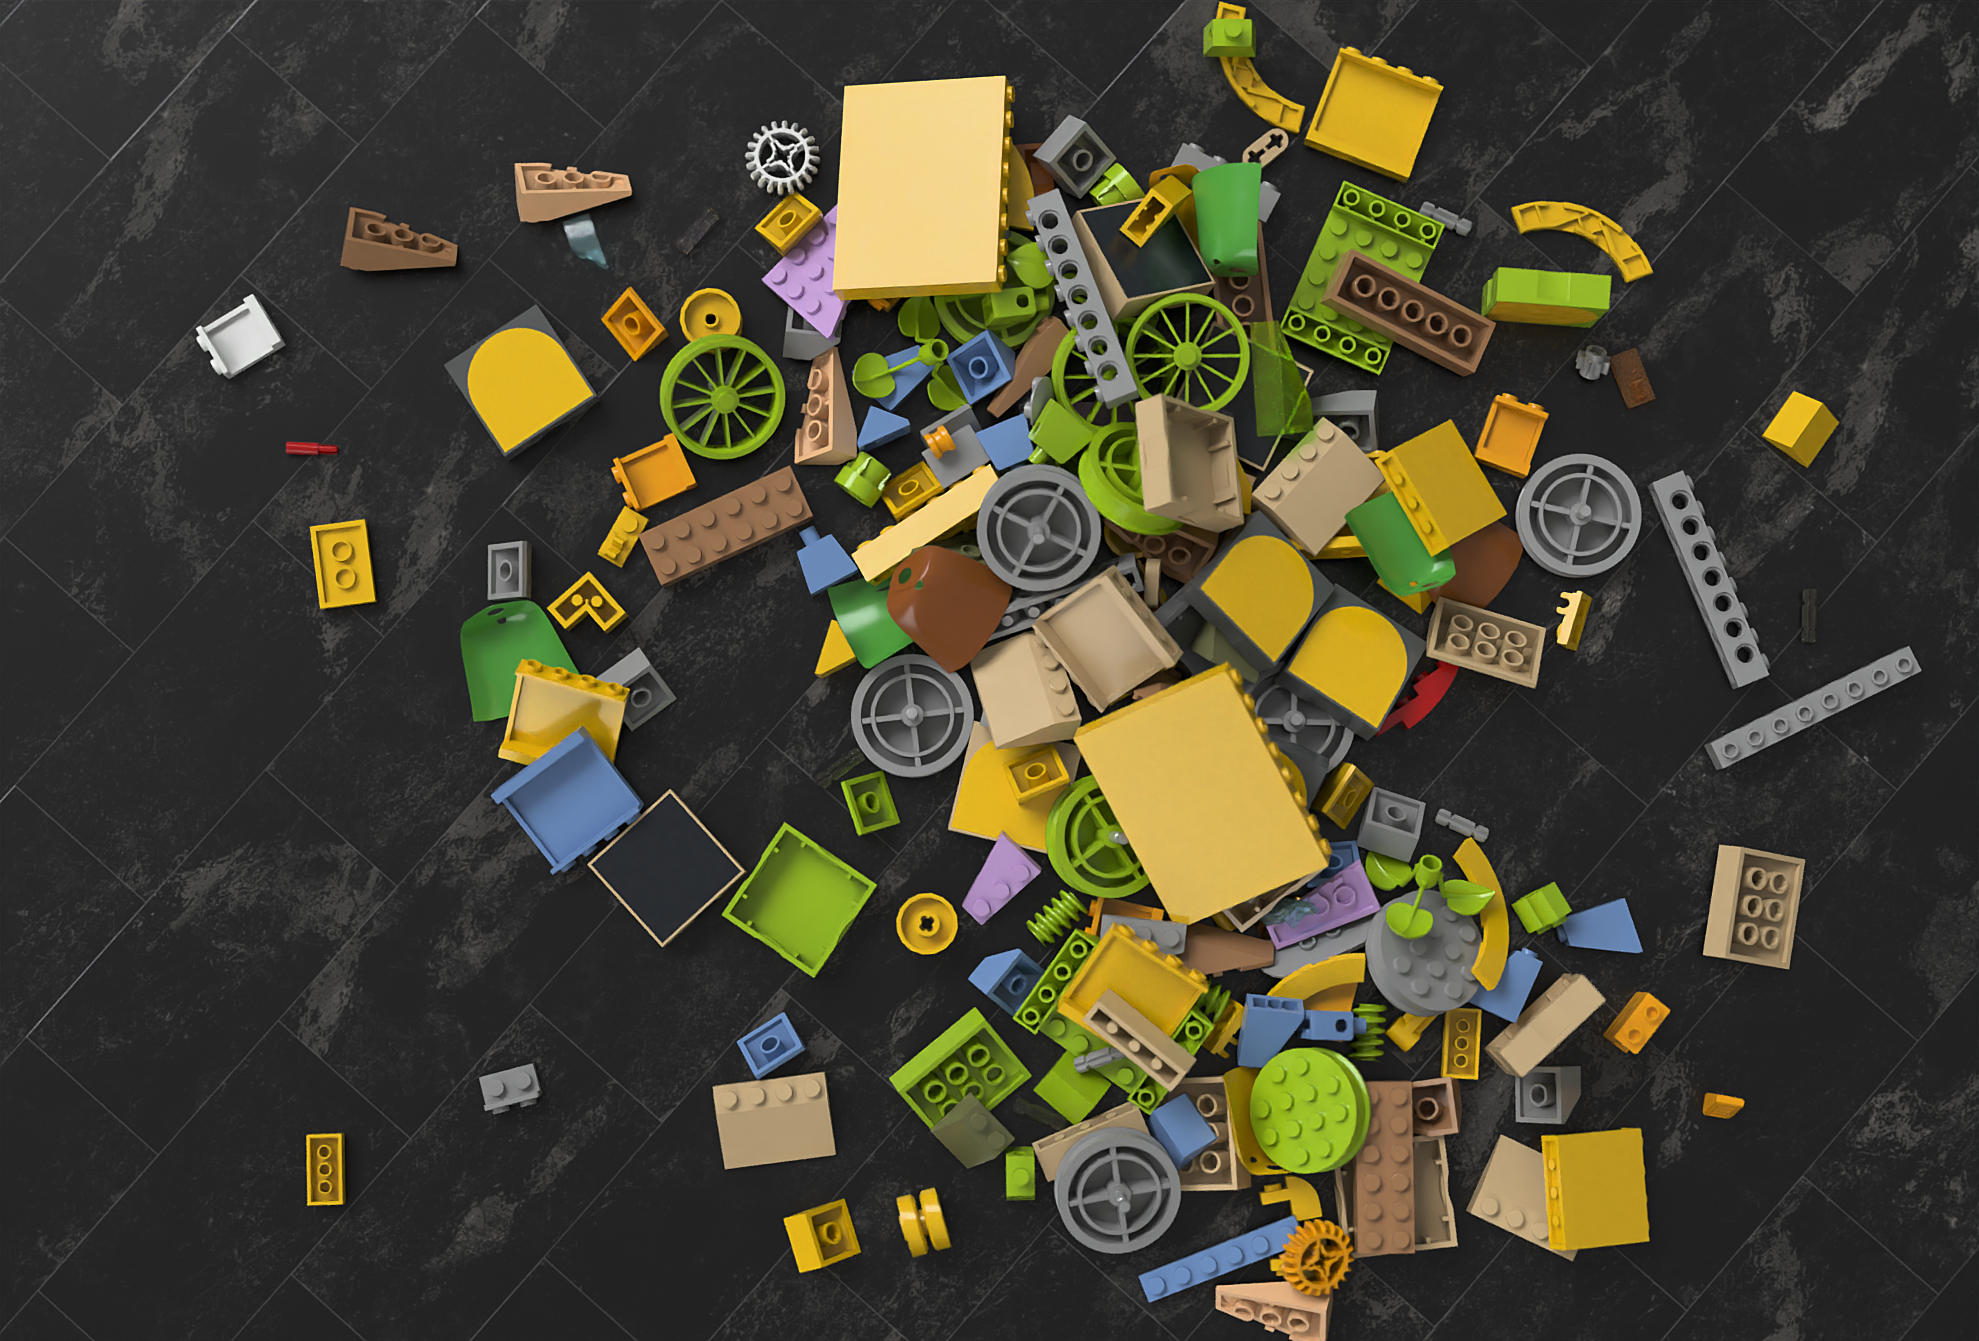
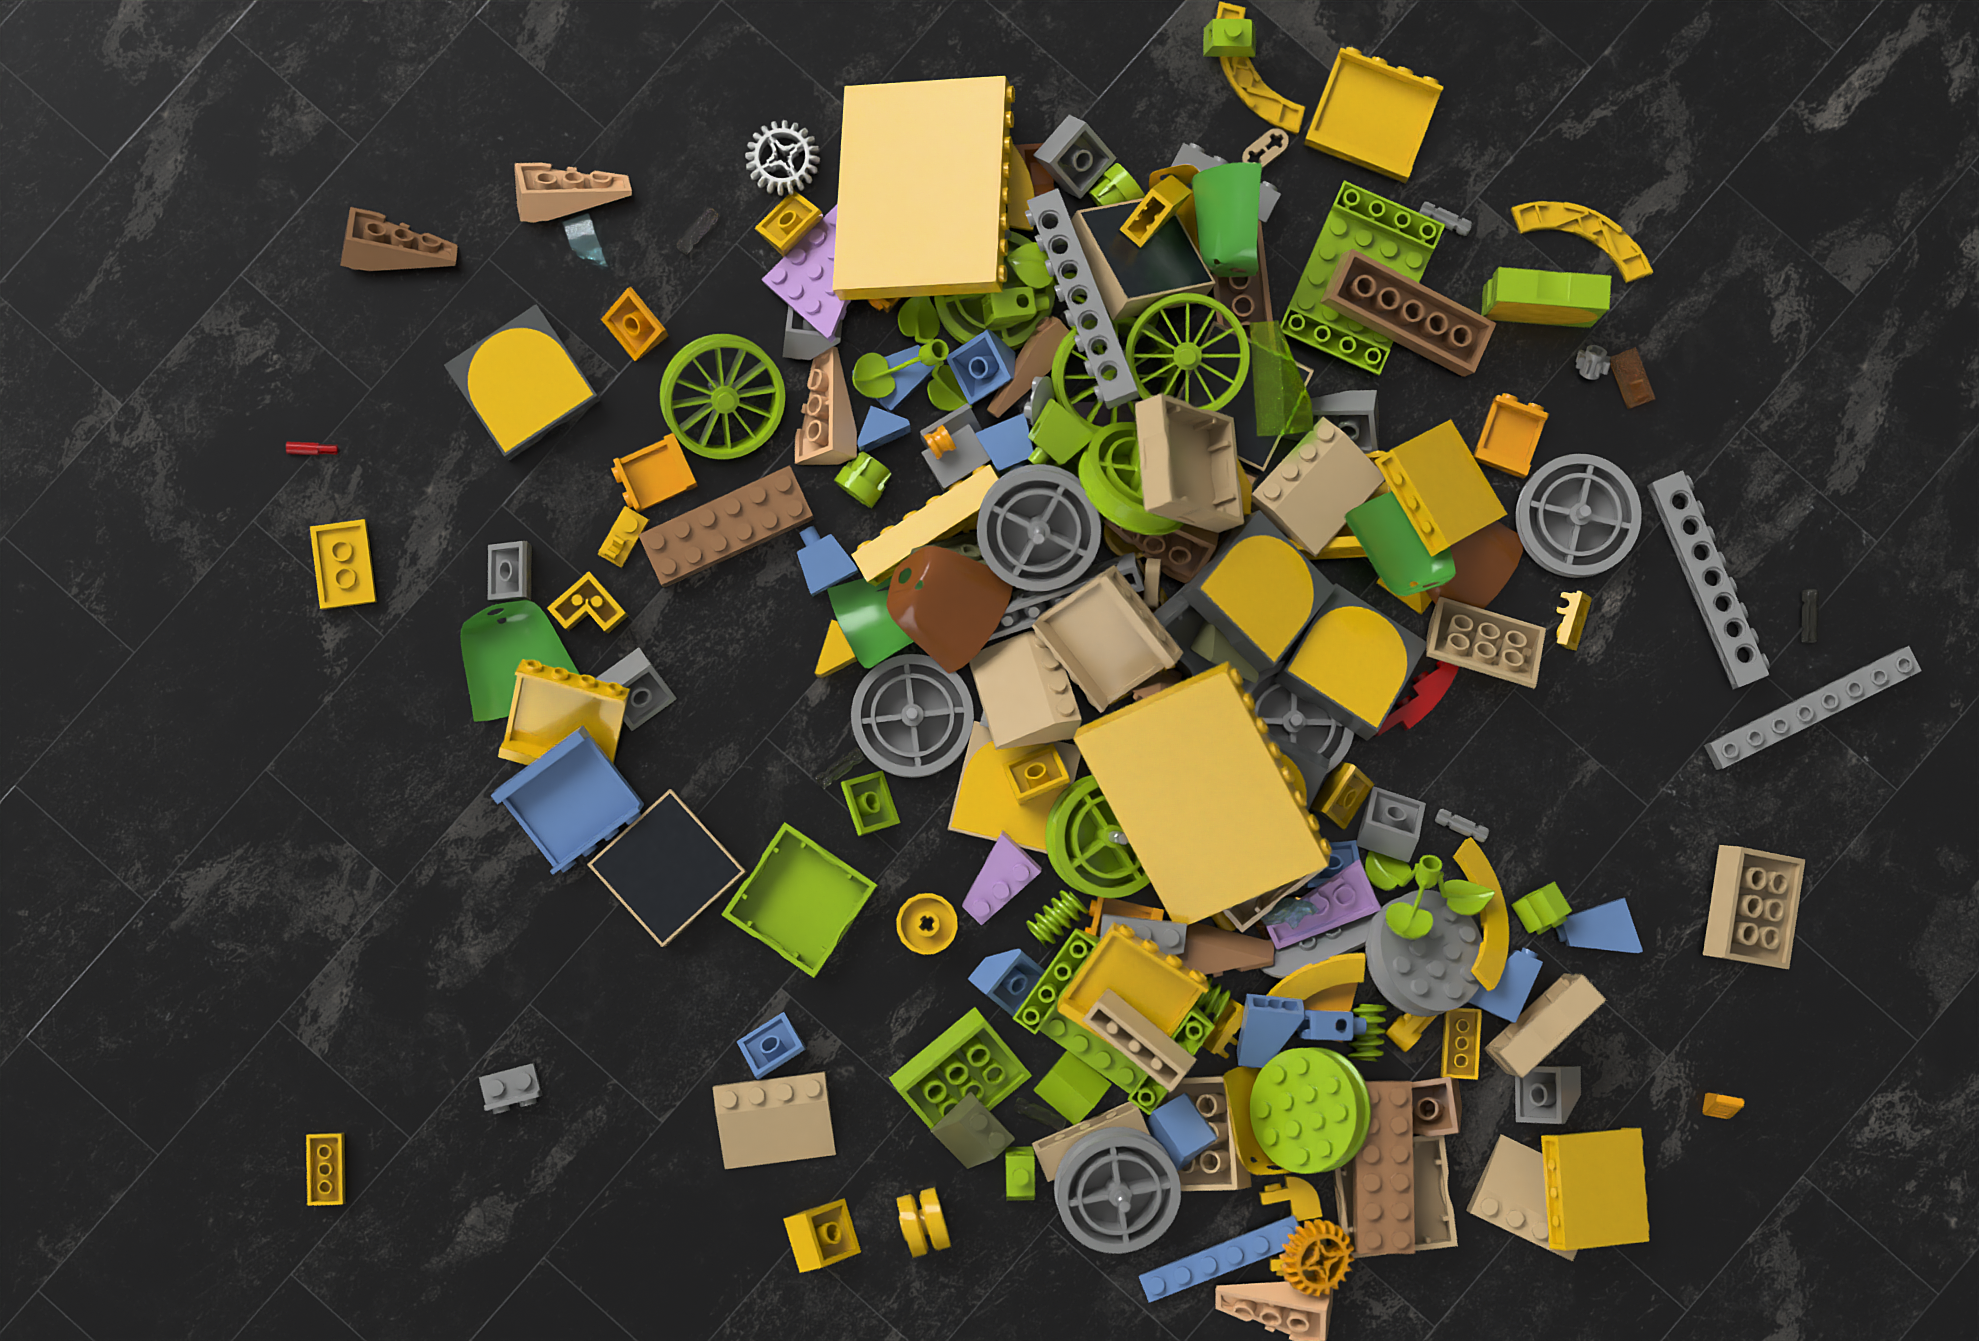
(240, 338): white panel -> none
(710, 304): yellow wheel -> none
(911, 490): yellow slope -> none
(1097, 1059): light grey axle -> none
(1636, 1022): light orange panel -> none
(1801, 428): yellow slope -> none

